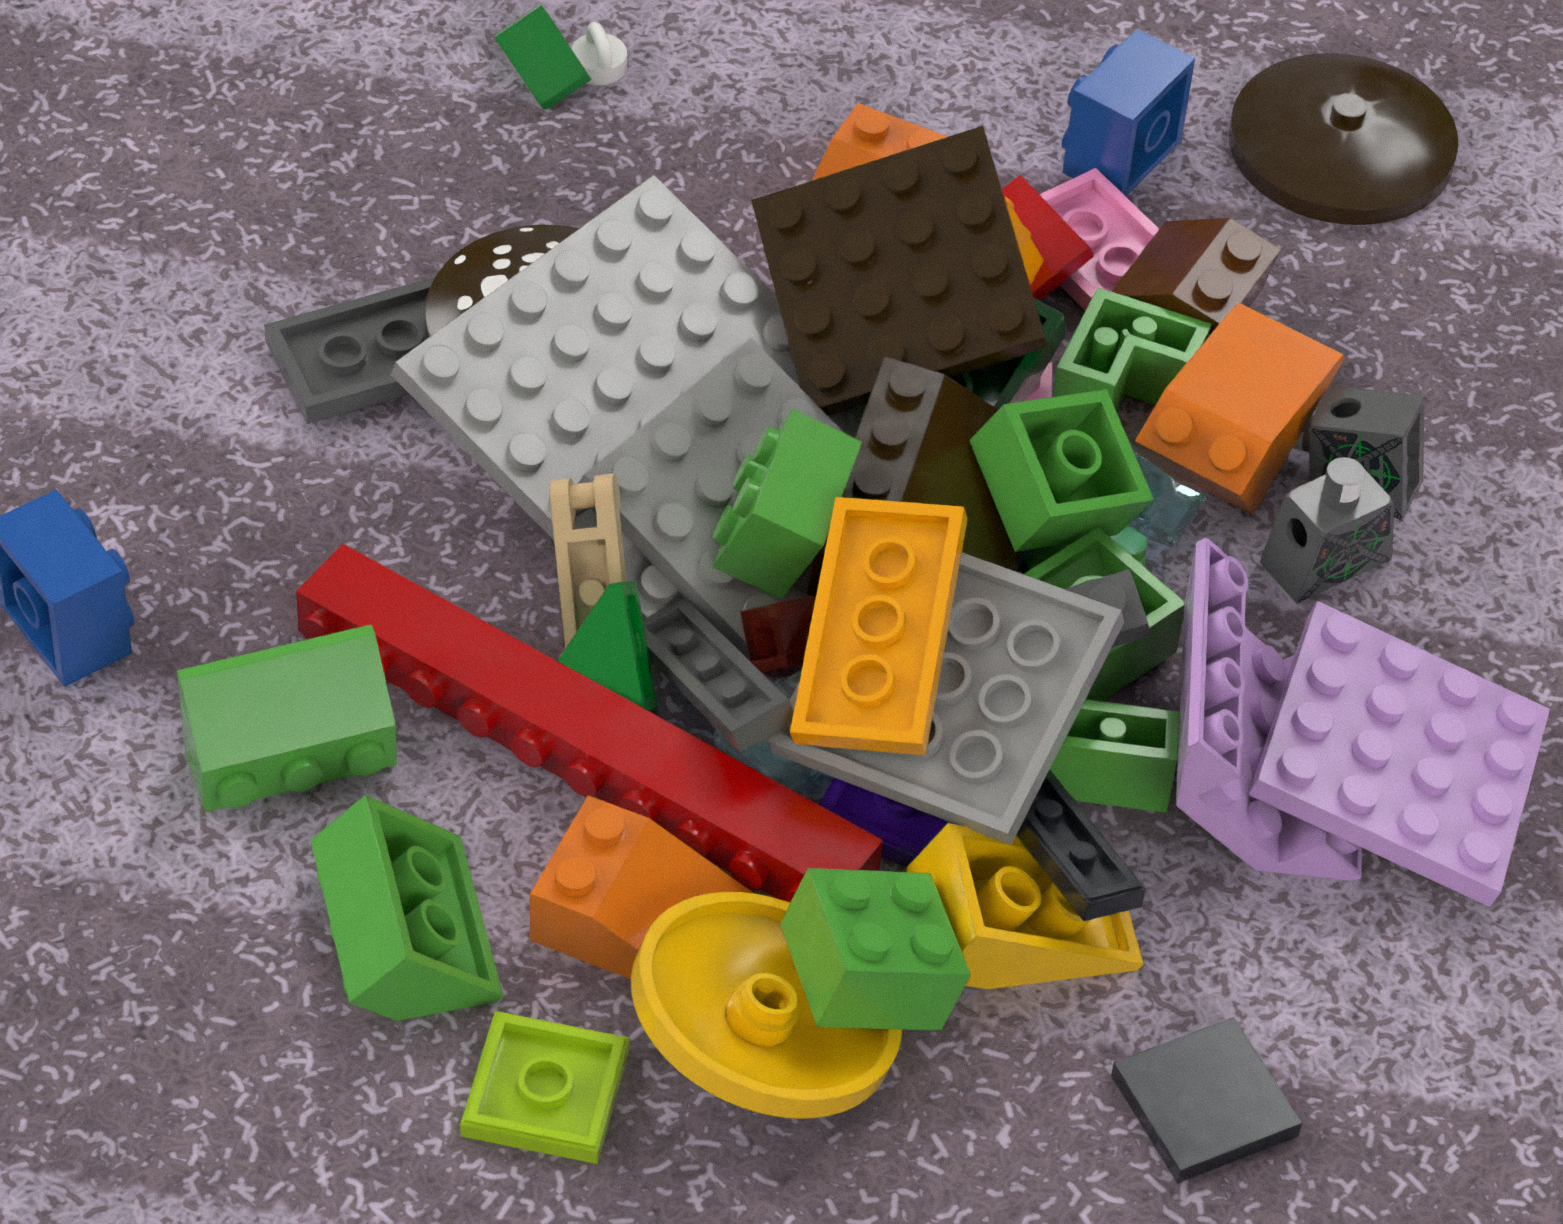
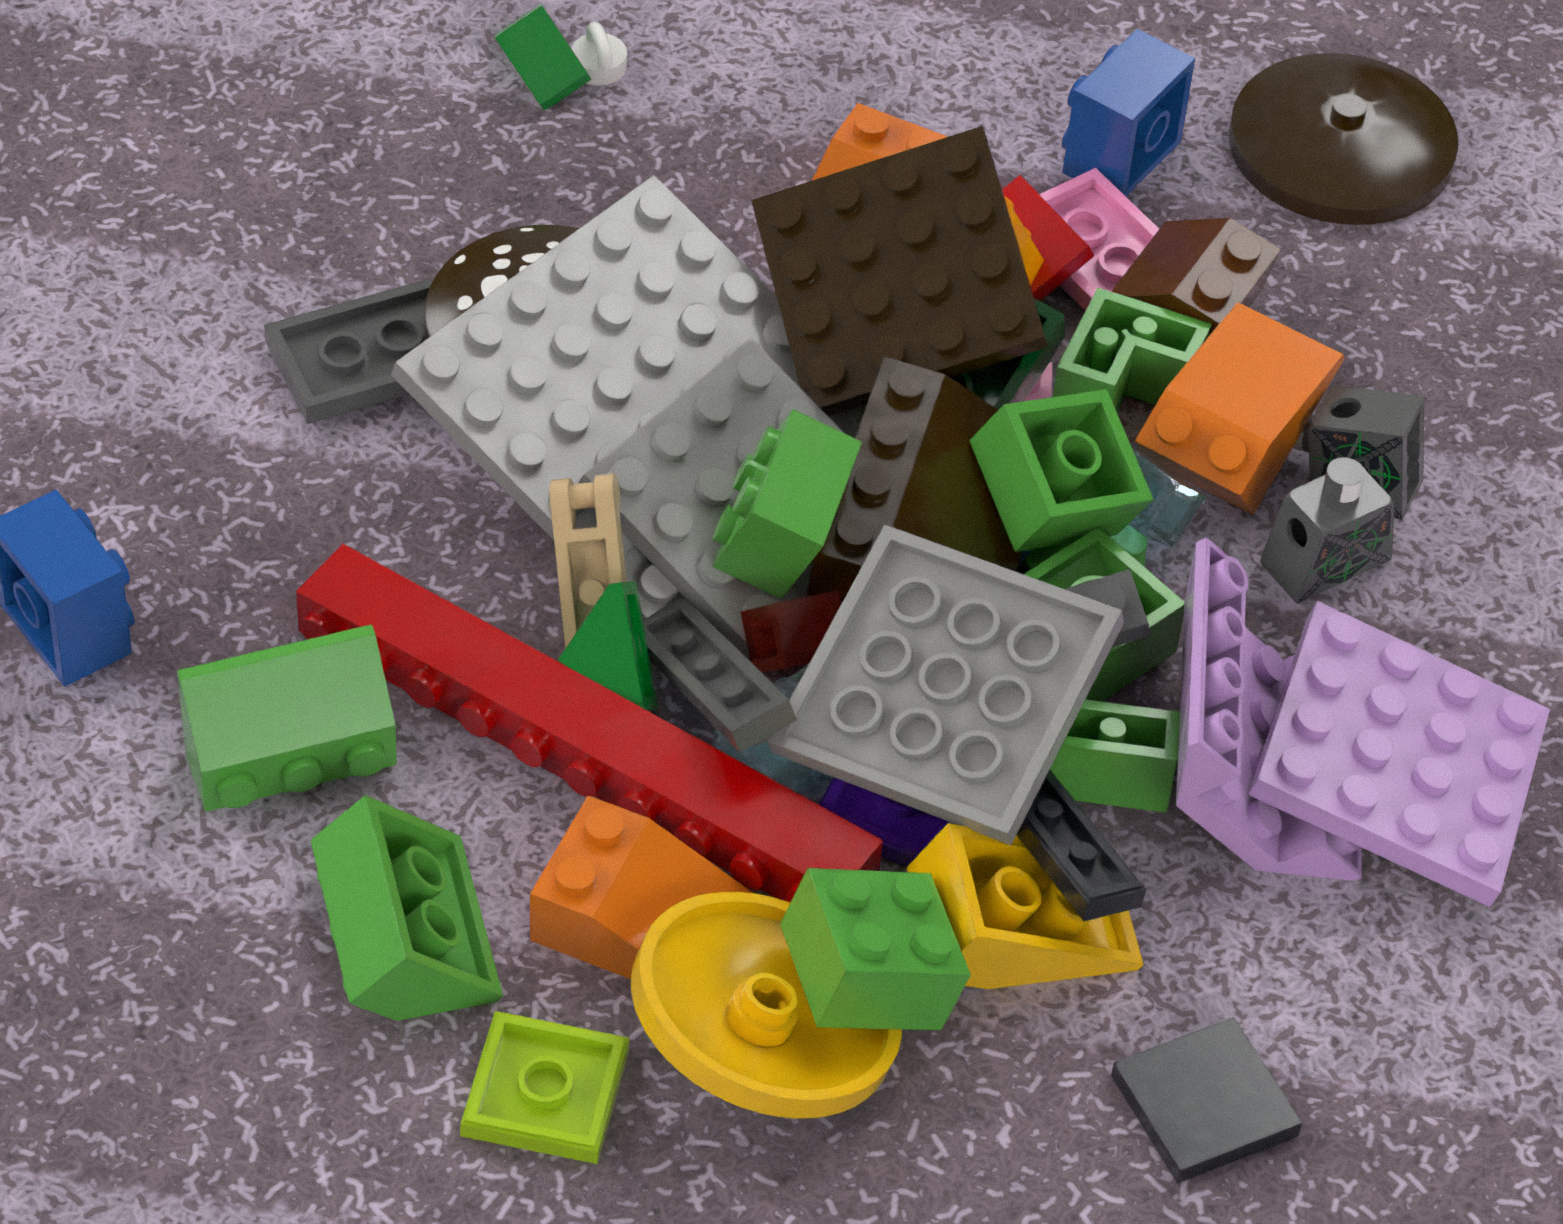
(879, 626): light orange plate -> none

